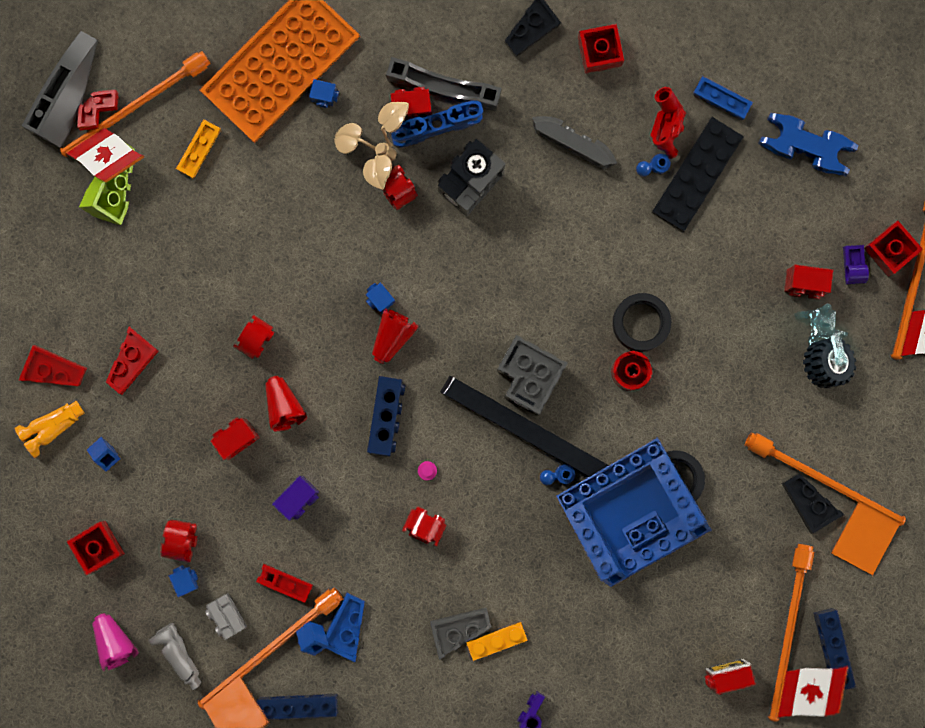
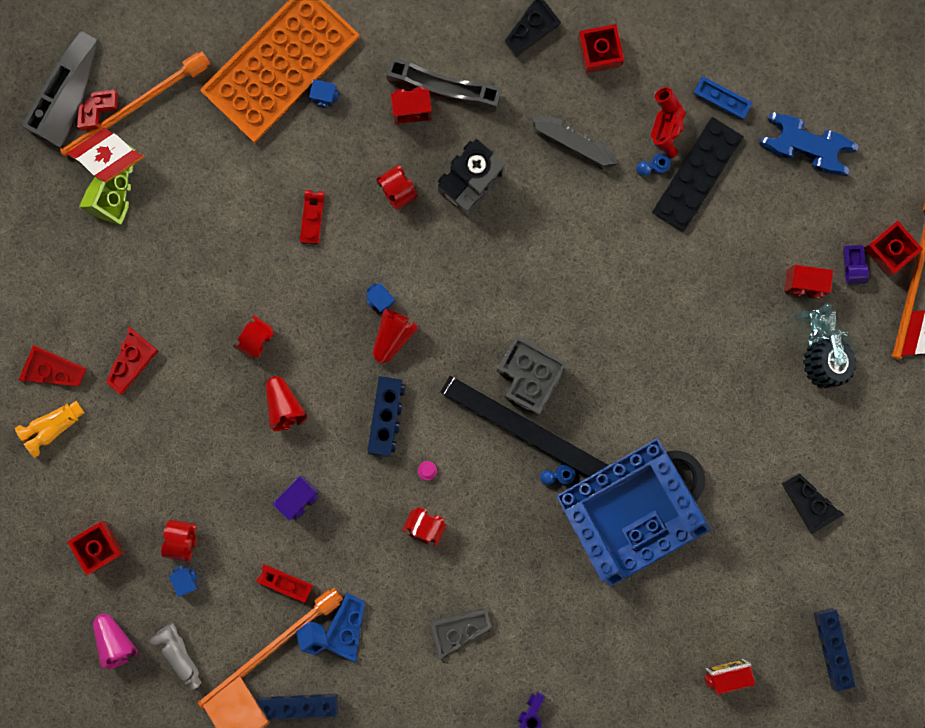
(103, 454): blue brick -> none
(198, 149): light orange plate -> none
(225, 616): light grey brick -> none
(234, 438): red brick -> none
(312, 217): none -> red plate
(375, 170): tan plant -> none
(463, 121): blue piece -> none
(496, 641): light orange plate -> none
(641, 367): red brick -> none
(662, 311): black tyre -> none
(808, 689): flag -> none
(868, 527): orange flag -> none

